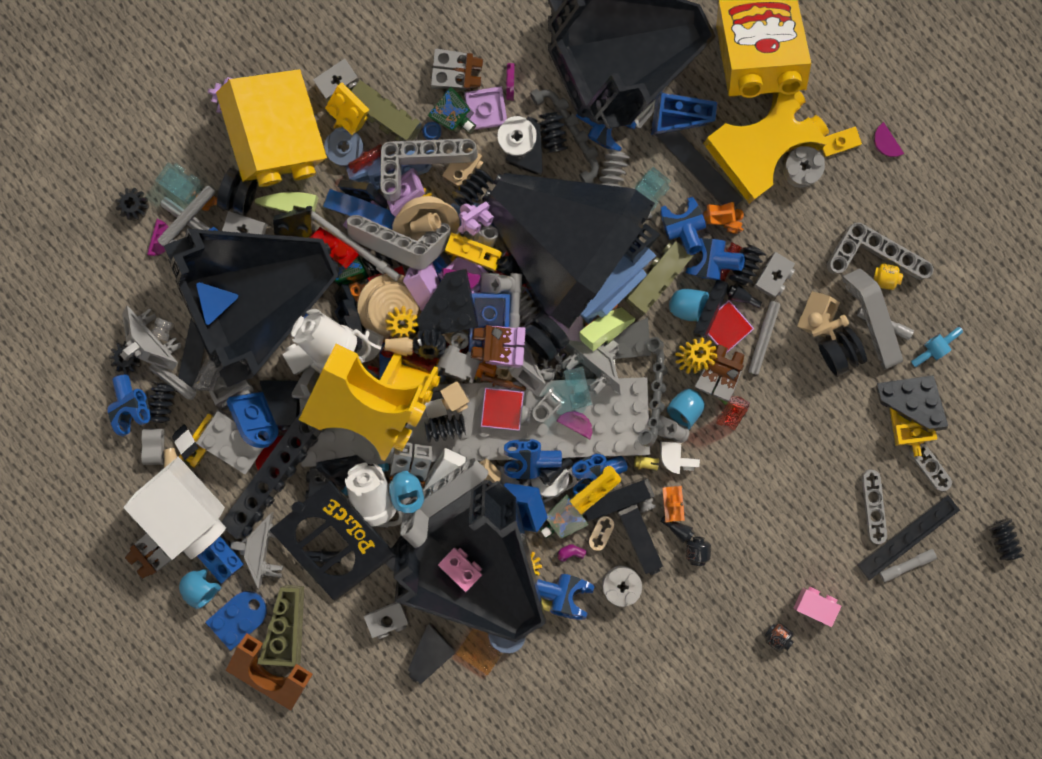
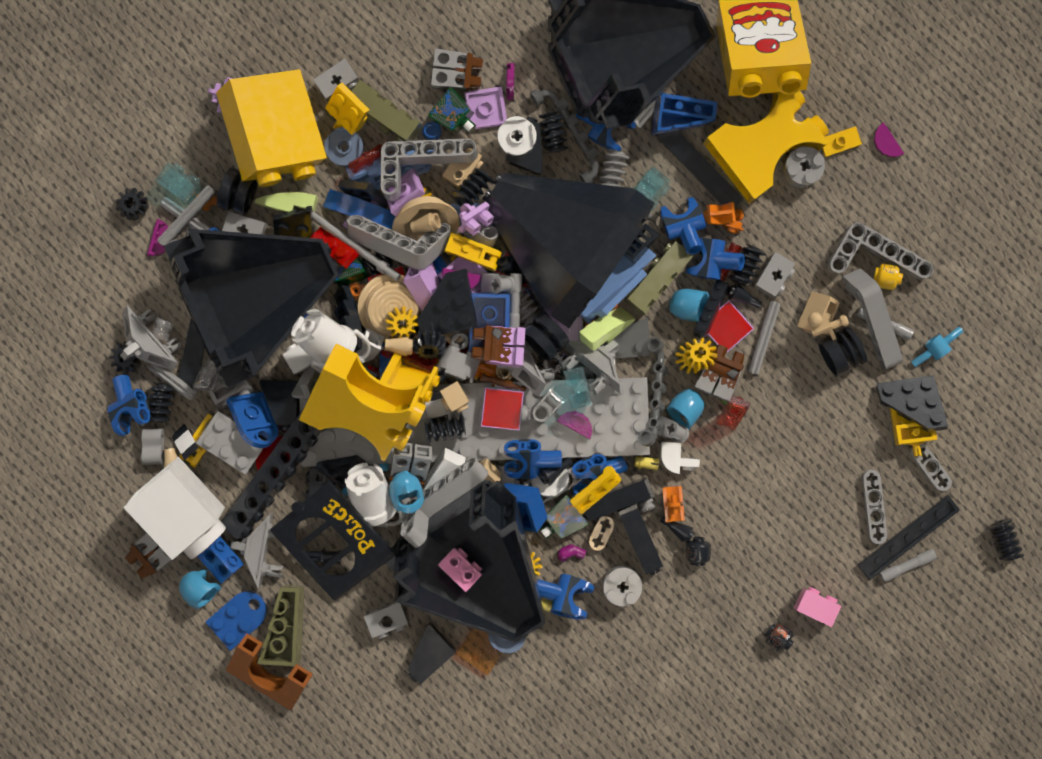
(214, 301): blue piece -> none

